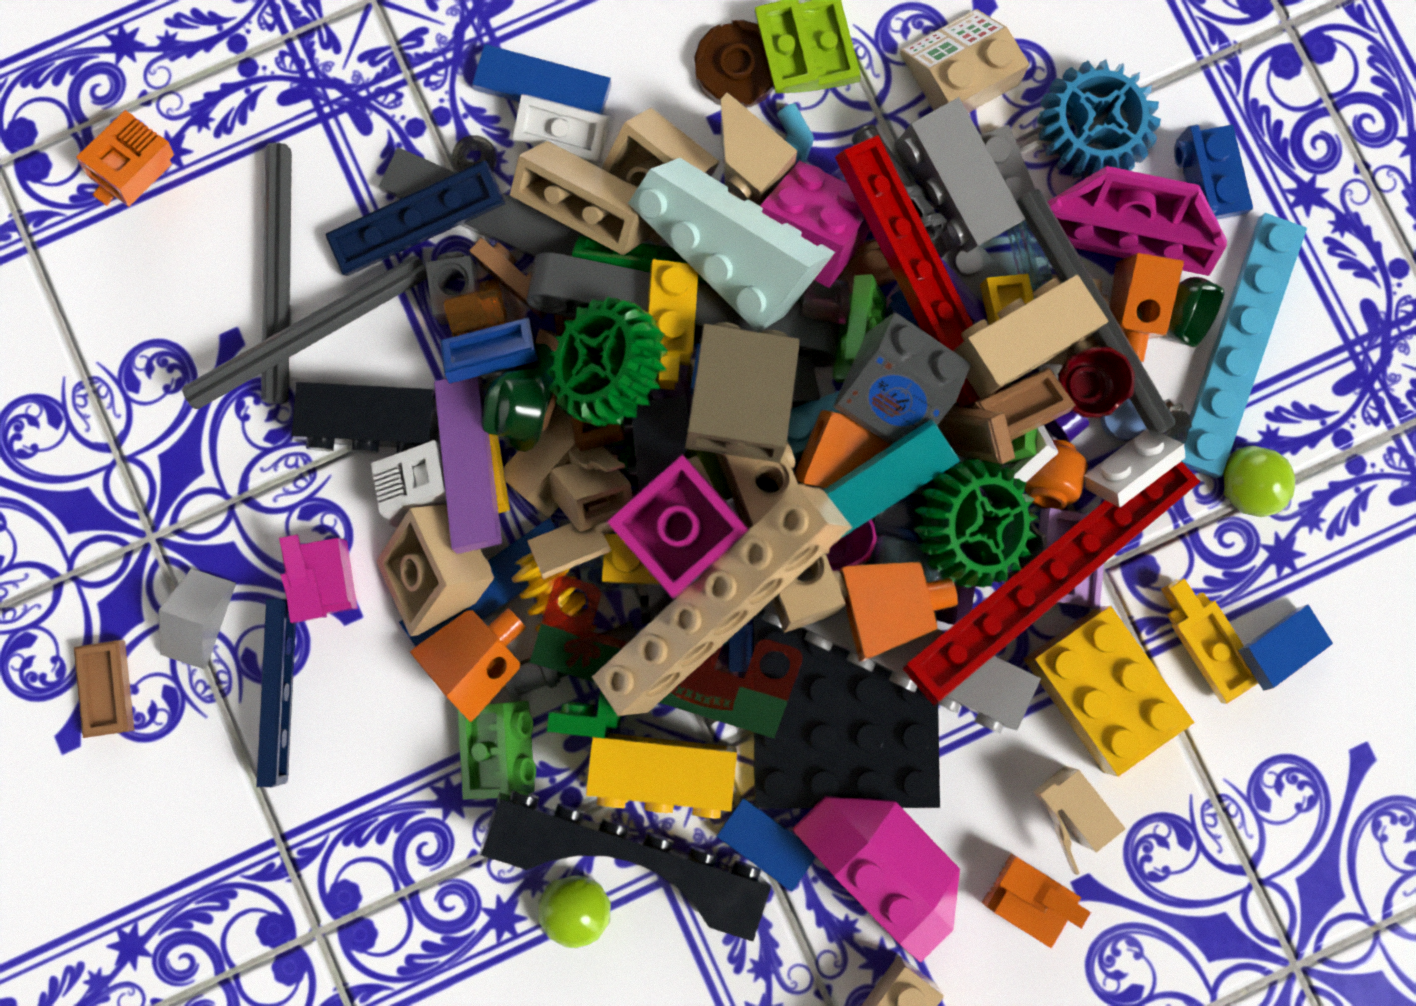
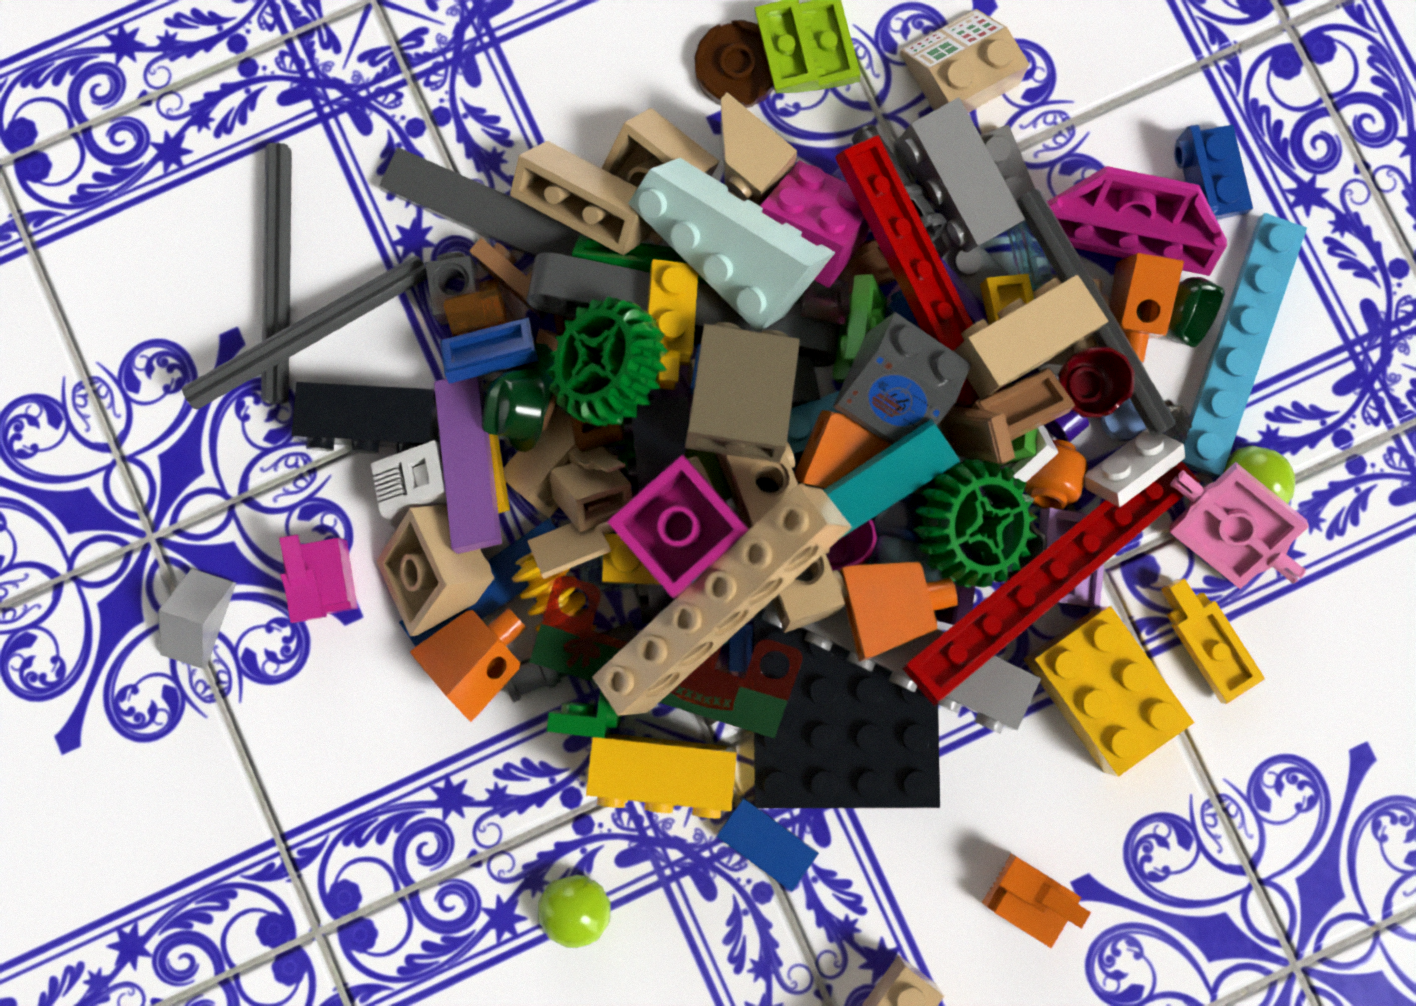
(103, 688): medium nougat tile -> none
(125, 159): orange piece -> none
(276, 695): dark blue tile -> none
(415, 218): dark blue tile -> none
(469, 144): clear smoke plate -> none
(497, 751): bright green bracket -> none
(514, 74): blue tile -> none
(533, 834): black arch -> none
(563, 125): white plate -> none
(797, 131): medium azure arm -> none
(886, 867): dark pink wedge -> none
(1075, 96): dark azure gear -> none
(1082, 810): tan piece -> none
(1238, 526): none -> bright pink plate
(1285, 647): blue tile -> none

